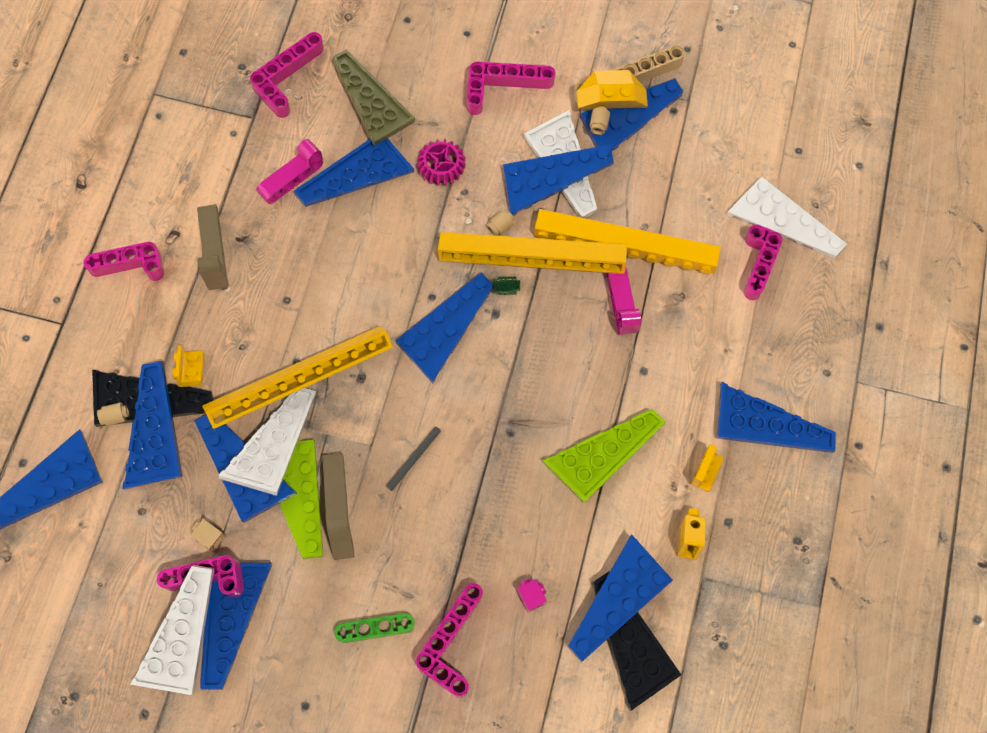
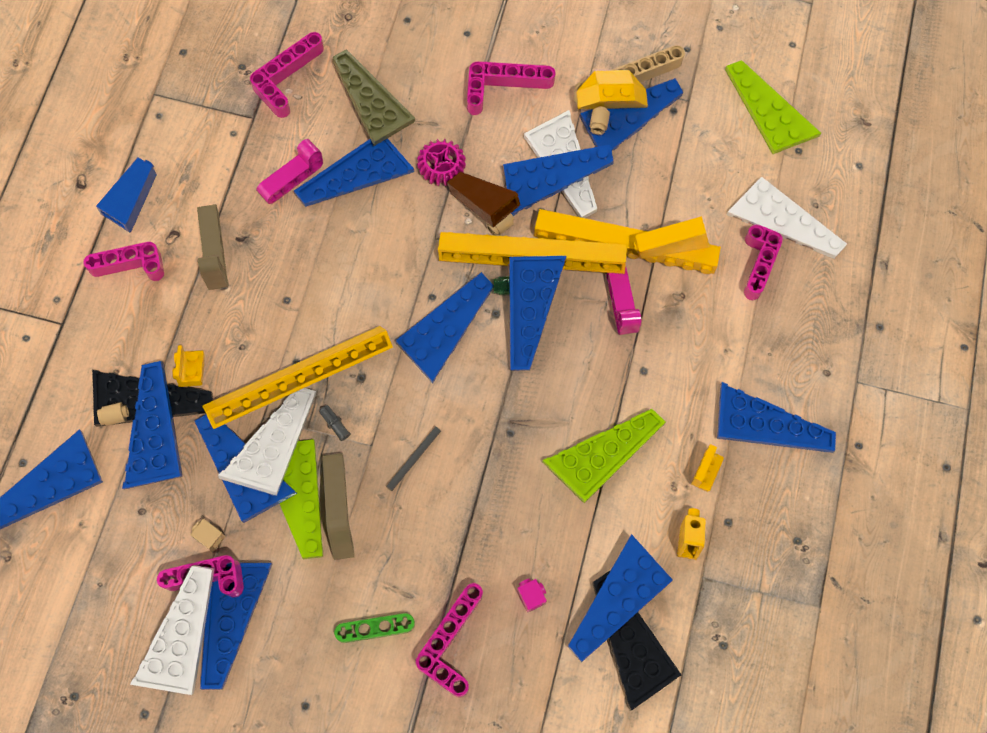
(128, 195): none -> blue slope
(334, 423): none -> dark grey axle
(484, 198): none -> reddish brown slope
(531, 295): none -> blue wing
(672, 239): none -> yellow slope
(774, 117): none -> lime wing

